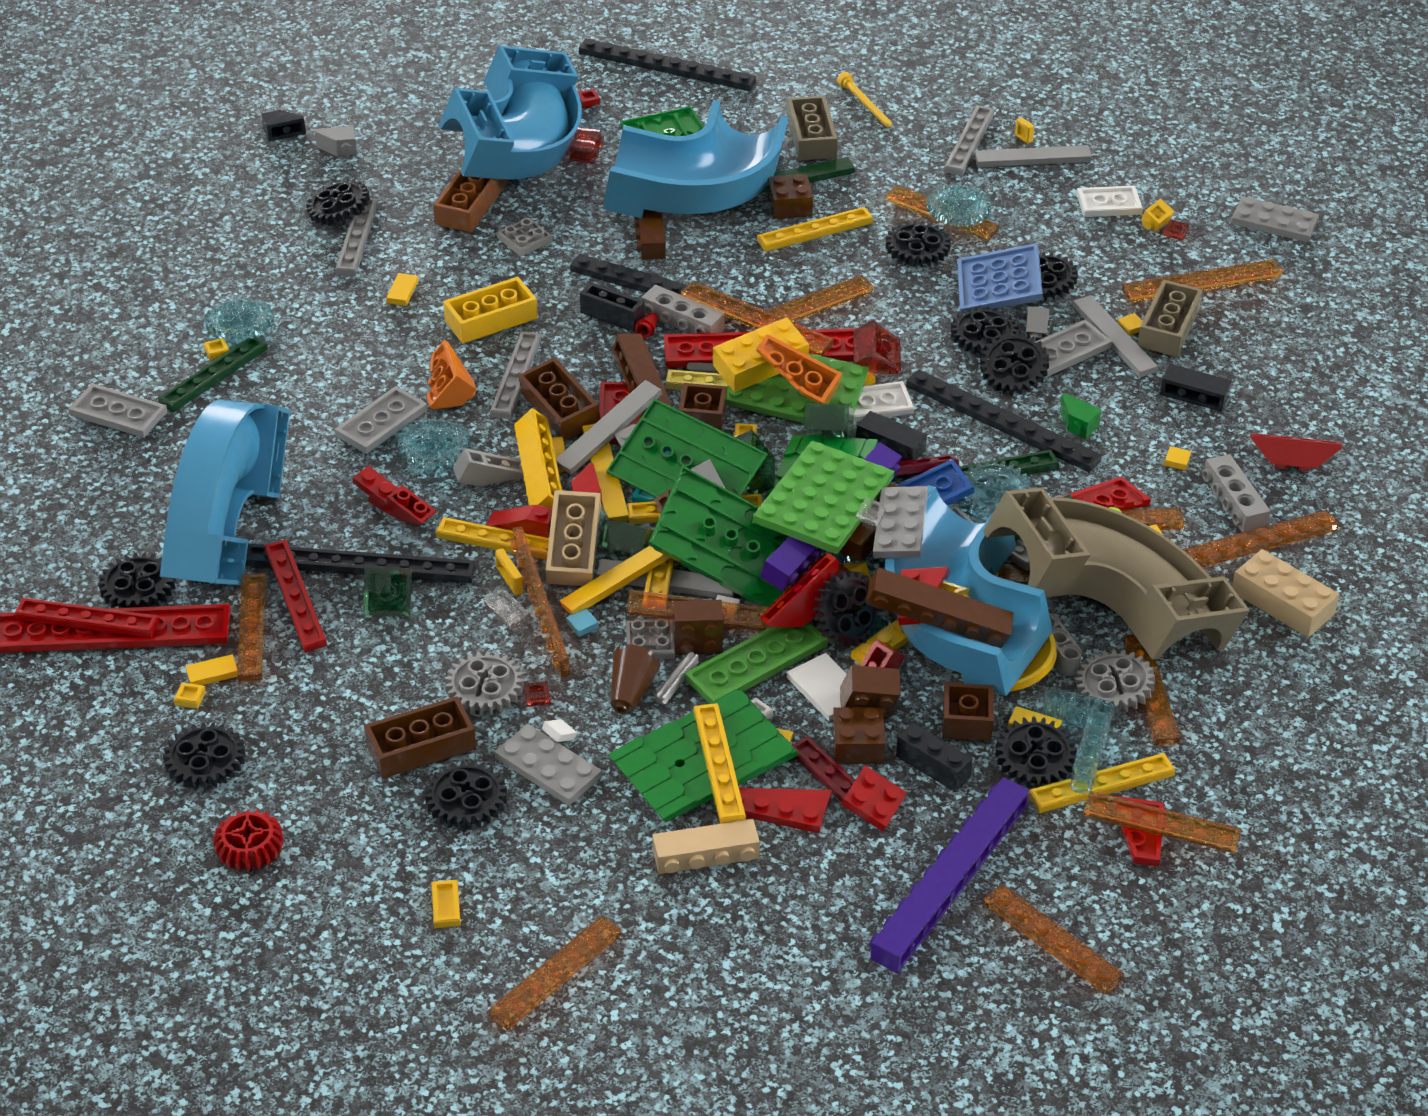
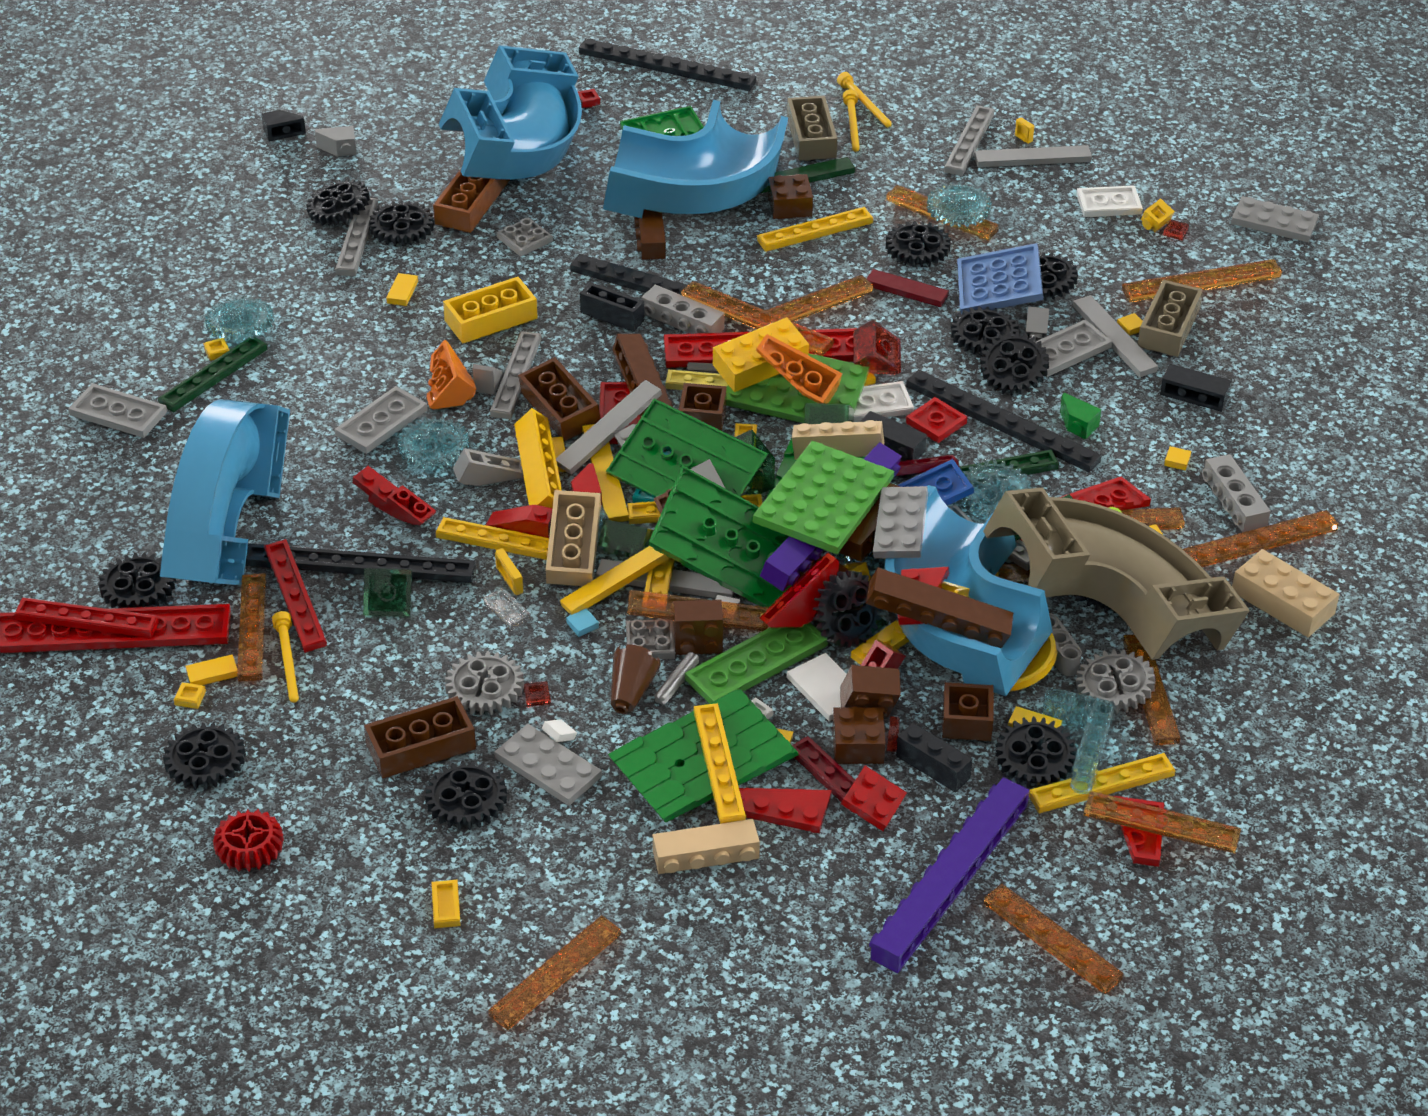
(282, 624): none -> yellow piece
(401, 223): none -> black gear
(487, 378): none -> light grey slope
(541, 606): clear orange plate -> none
(586, 145): clear red brick -> none
(646, 325): red cone -> none
(849, 436): none -> tan brick
(850, 98): none -> yellow piece
(871, 513): clear tile -> none
(893, 733): none -> clear red tile
(908, 288): none -> dark red tile
(936, 419): none -> red plate
(1295, 451): red wedge -> none

